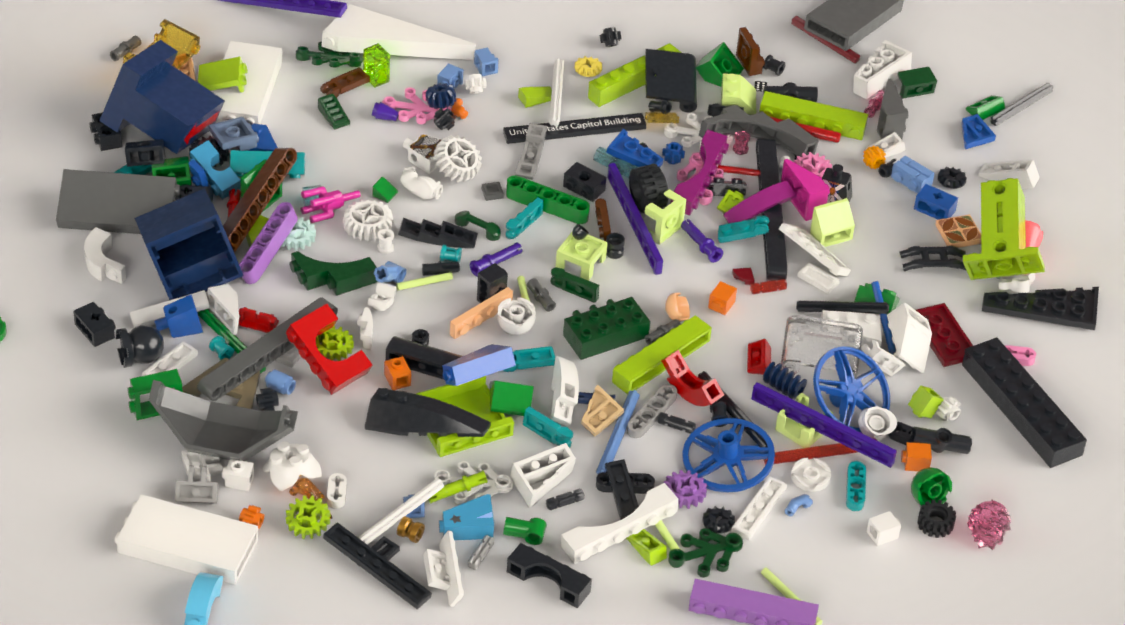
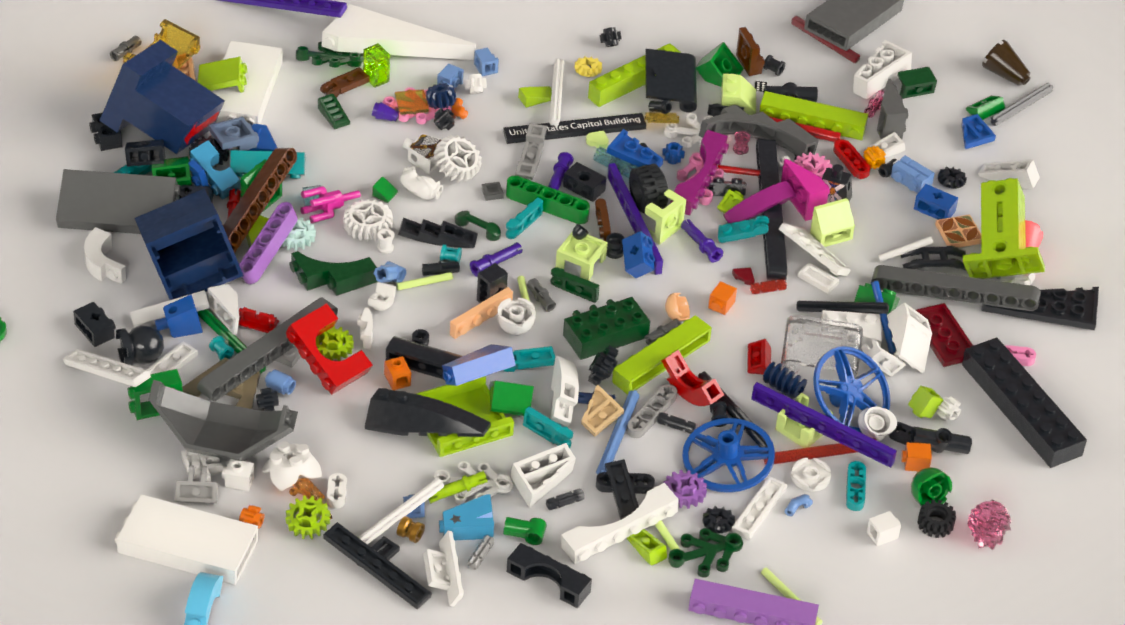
(106, 367): none -> white tile
(411, 102): none -> clear yellow piece
(564, 161): none -> dark purple pin
(597, 139): none -> yellowish green tile
(603, 365): none -> black gear
(638, 254): none -> blue brick
(851, 159): none -> red plate
(904, 249): none -> white bar
(957, 288): none -> dark grey beam
(1007, 64): none -> dark brown cone

